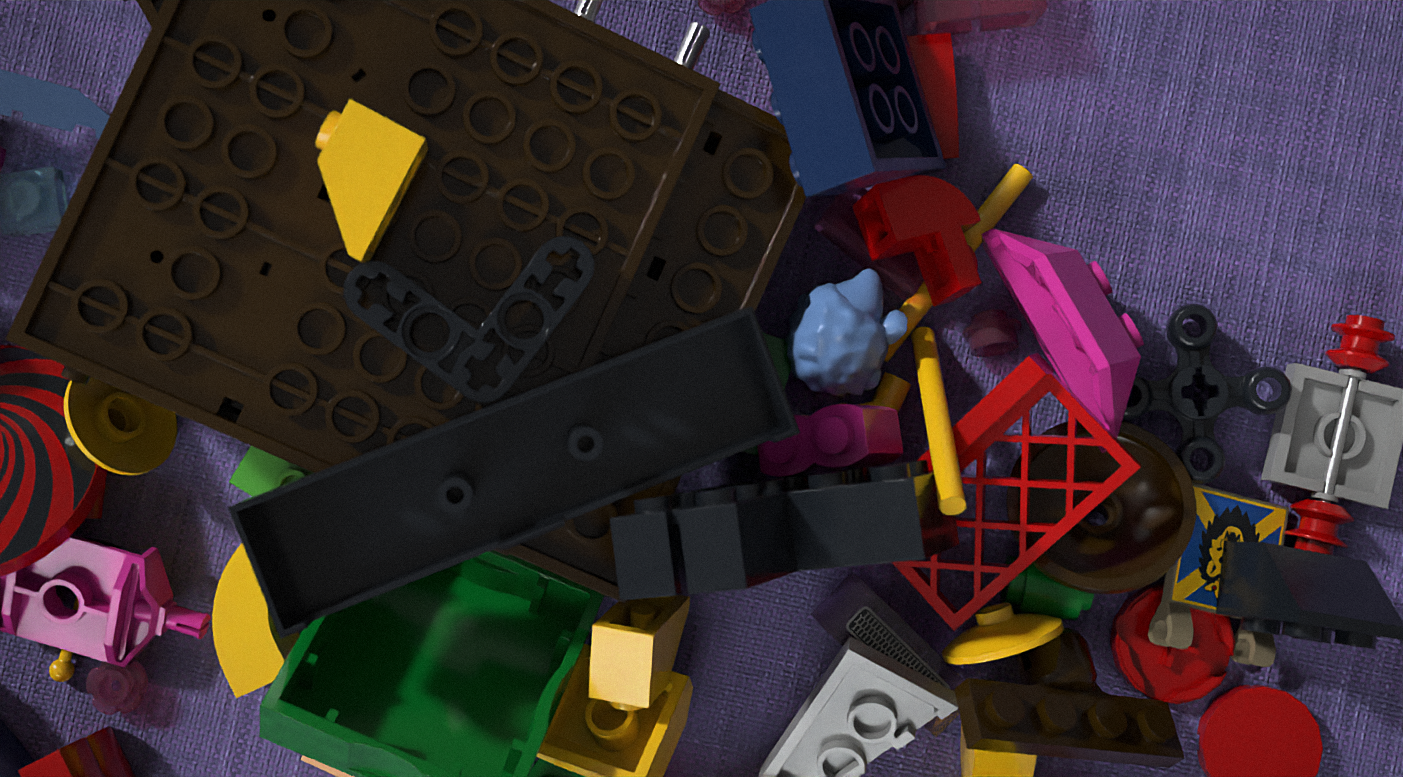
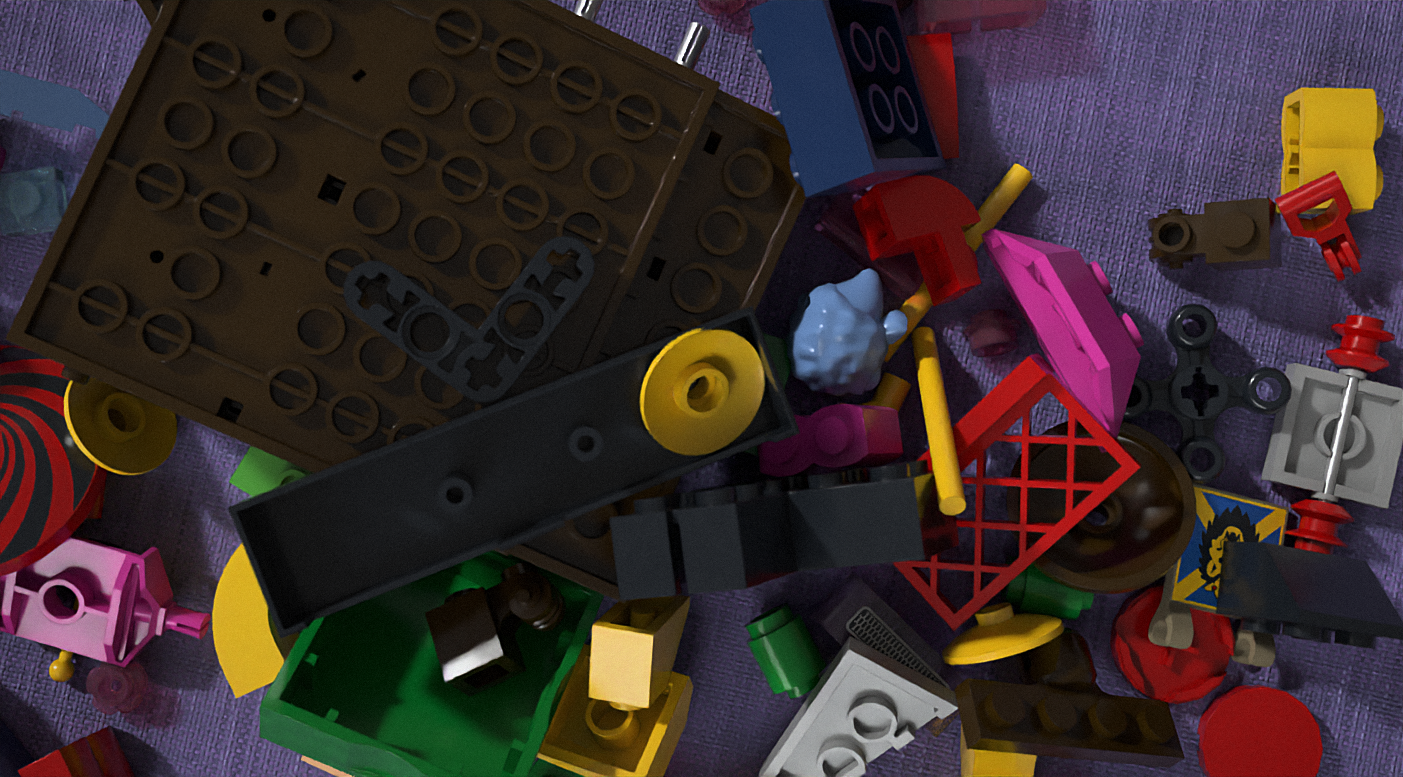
(366, 172): yellow slope -> none
(479, 626): none -> dark brown brick
(720, 403): none -> yellow dish
(785, 651): none -> green brick
(1229, 235): none -> dark brown brick
(1324, 226): none -> red piece
(1329, 133): none -> yellow brick

